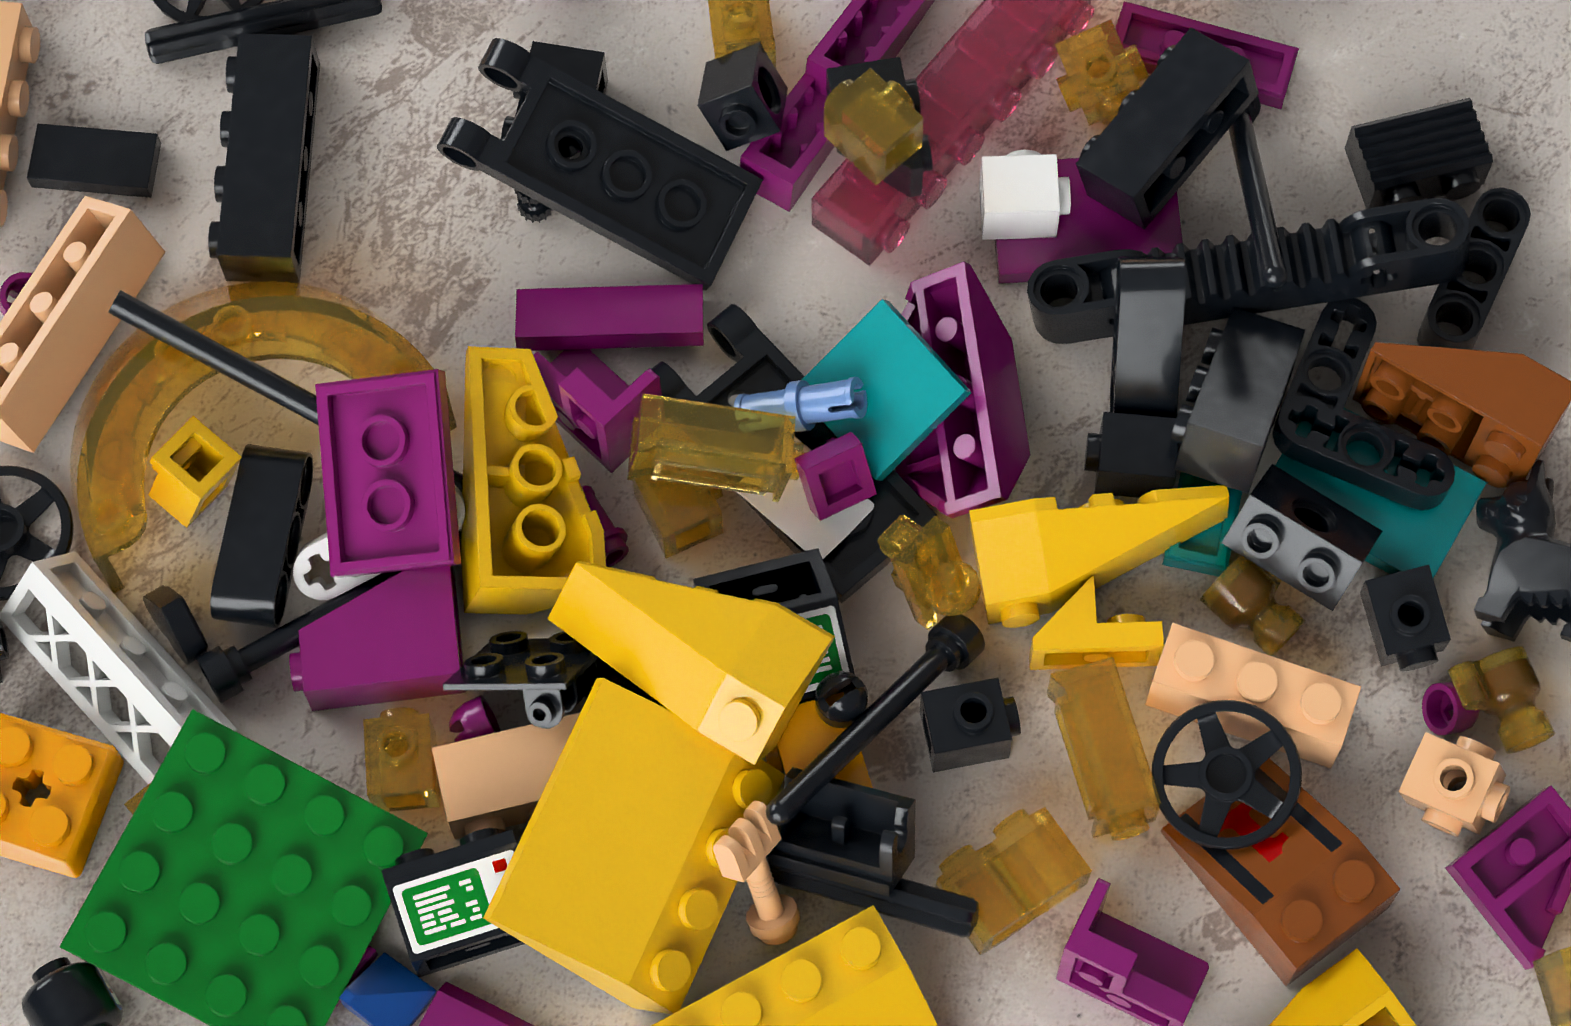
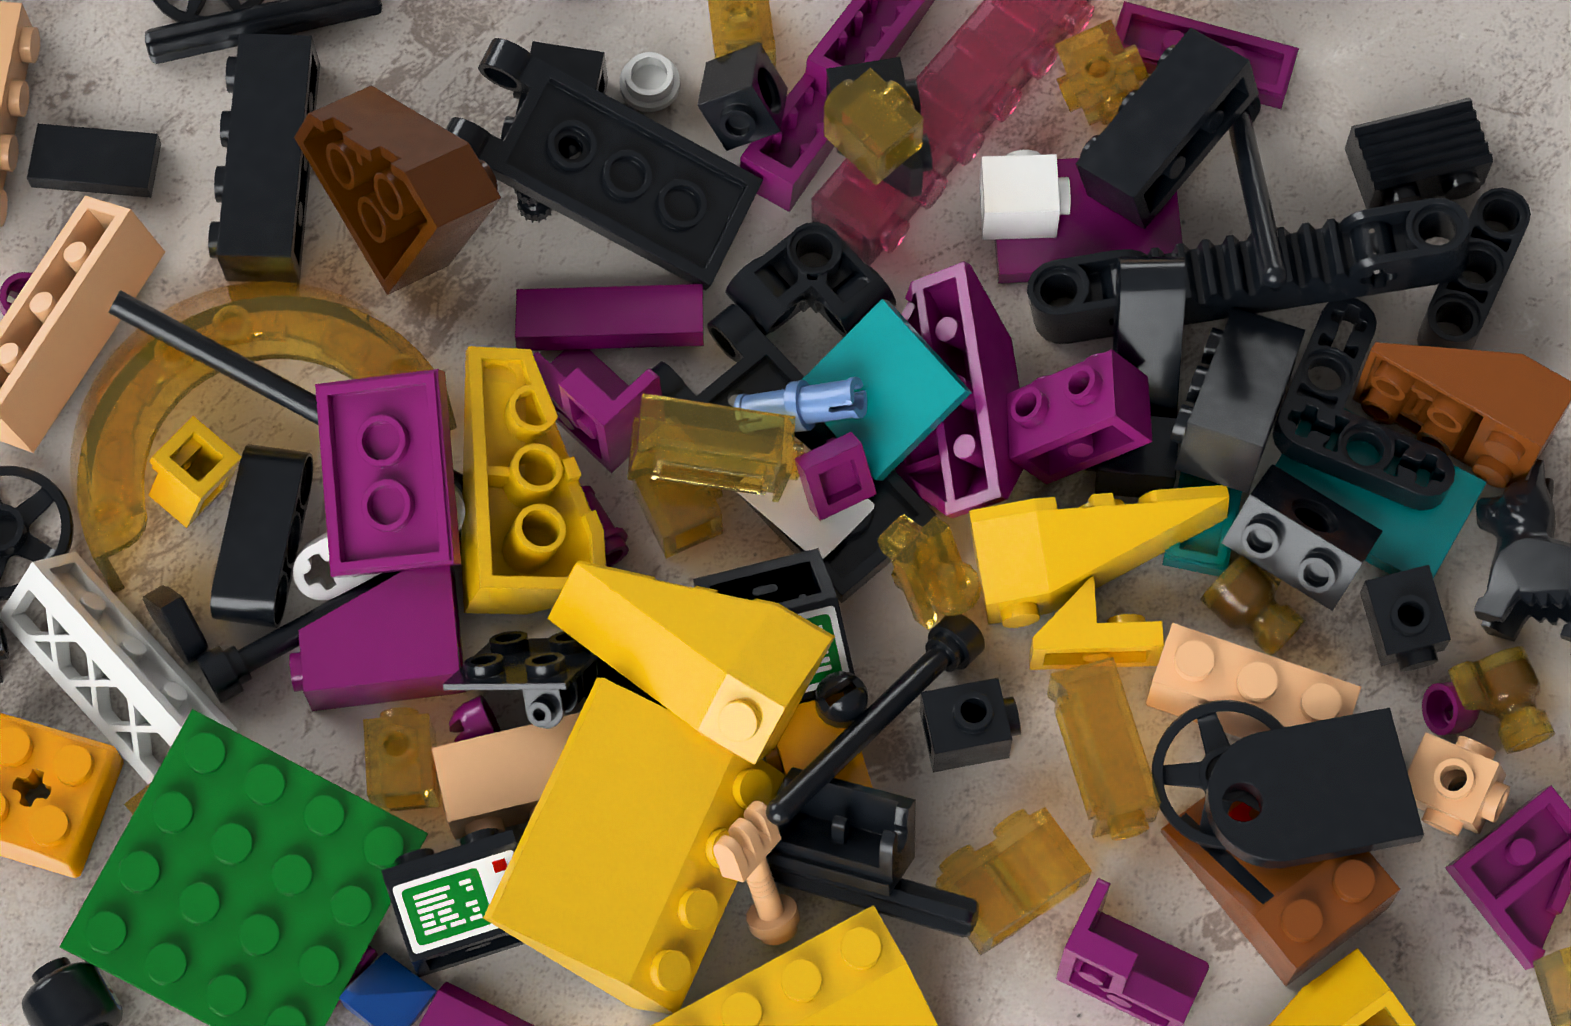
(397, 183): none -> reddish brown brick
(649, 82): none -> white plate
(781, 286): none -> black piece
(1079, 417): none -> magenta brick
(1319, 790): none -> black tile

